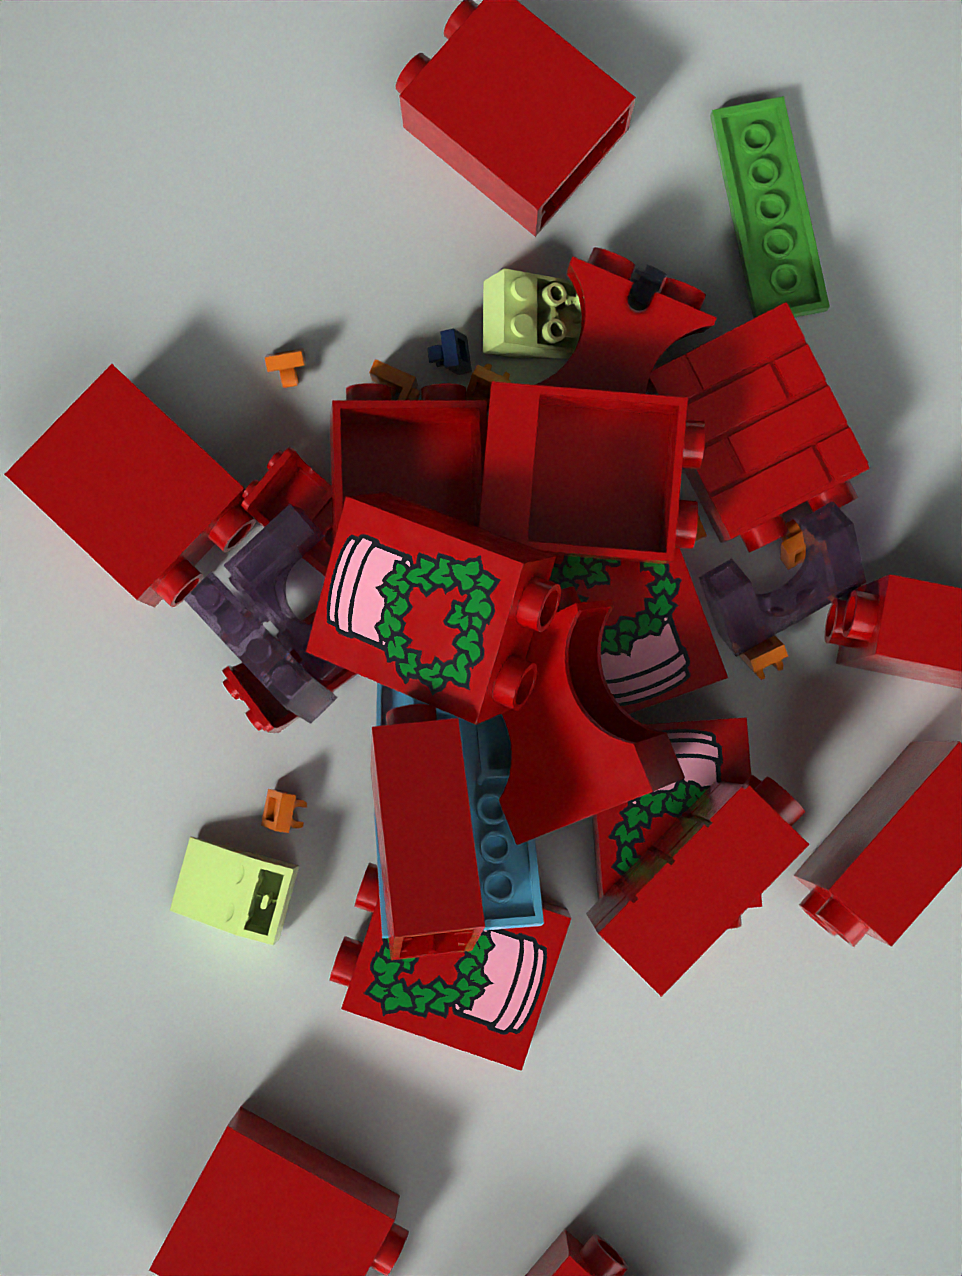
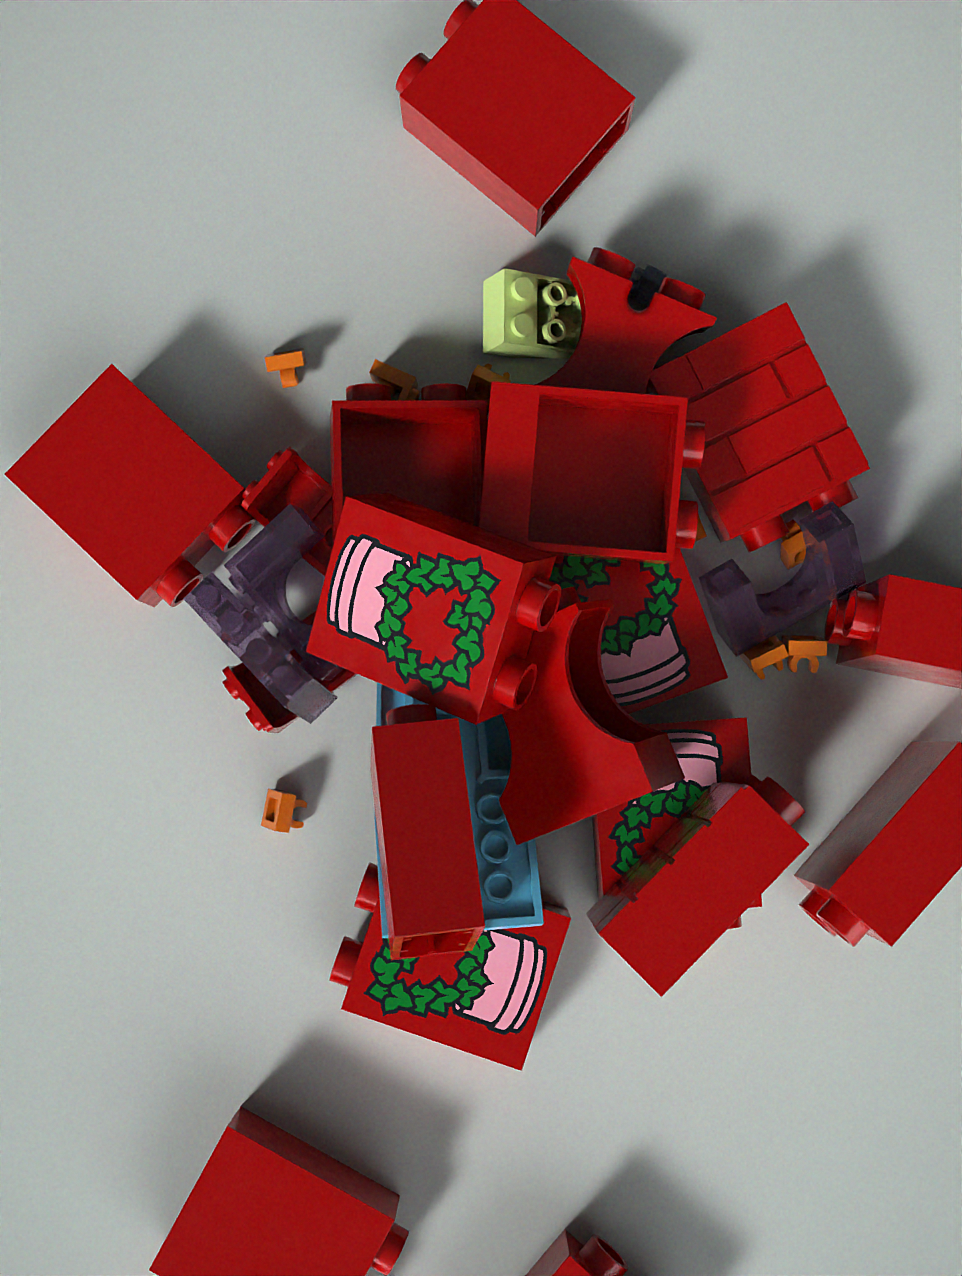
(234, 890): yellowish green slope -> none
(452, 353): dark blue tile -> none
(769, 207): bright green plate -> none
(804, 647): none -> orange tile

